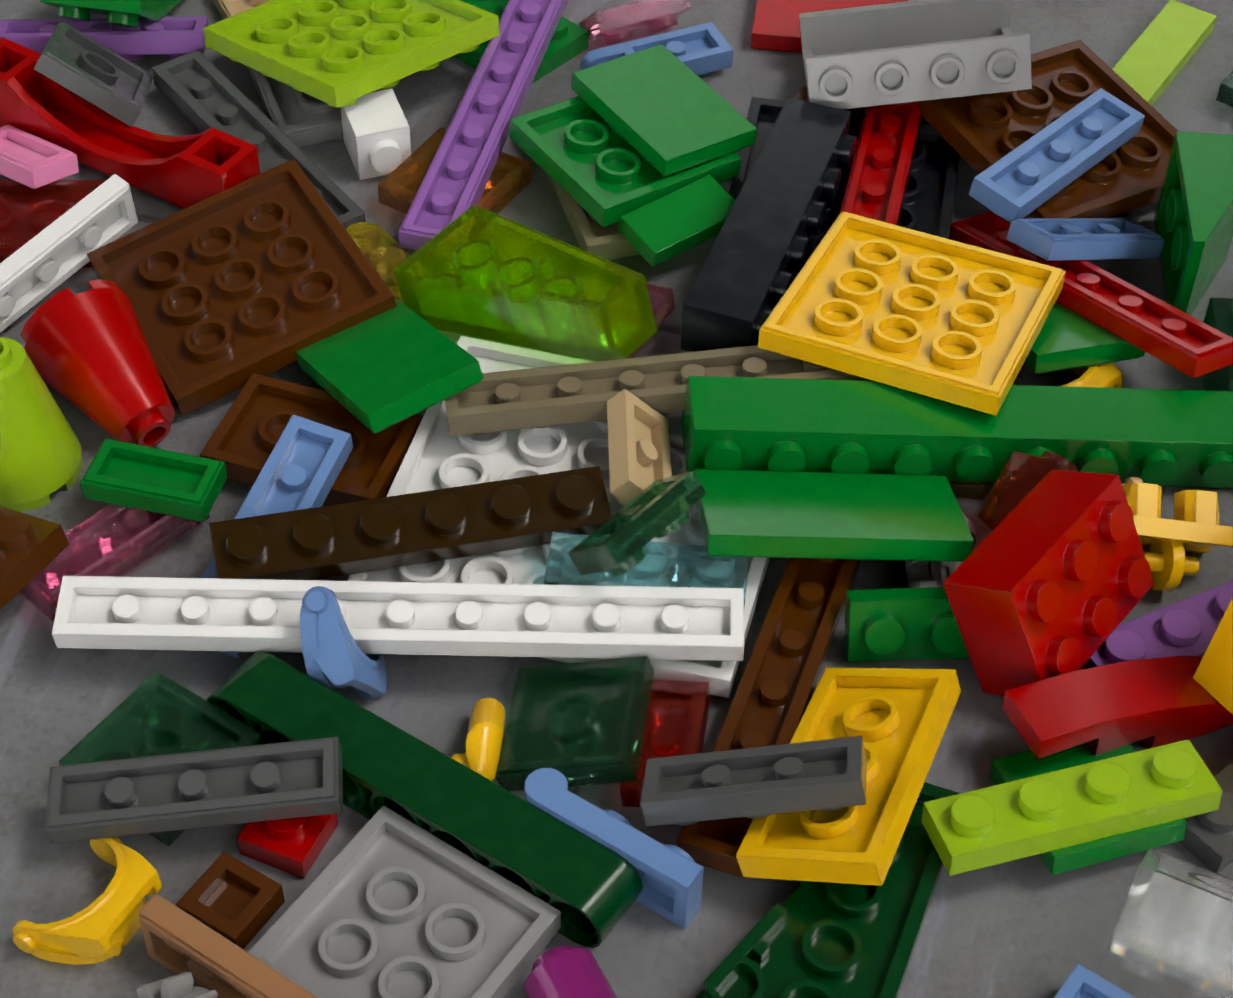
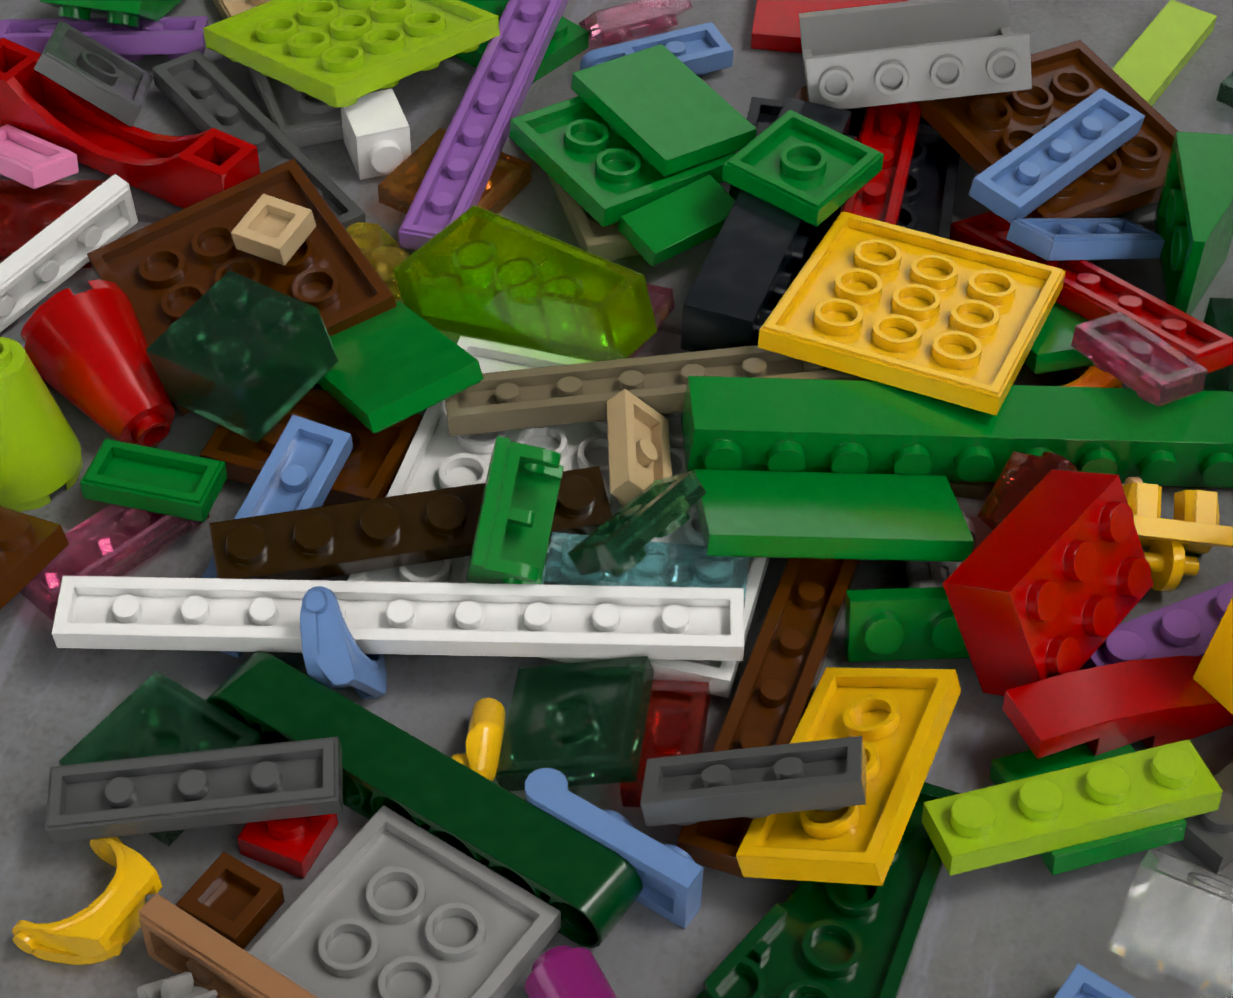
(243, 355): none -> clear green brick
(273, 229): none -> tan plate
(515, 514): none -> green hinge
(803, 167): none -> green tile
(1139, 358): none -> clear pink plate

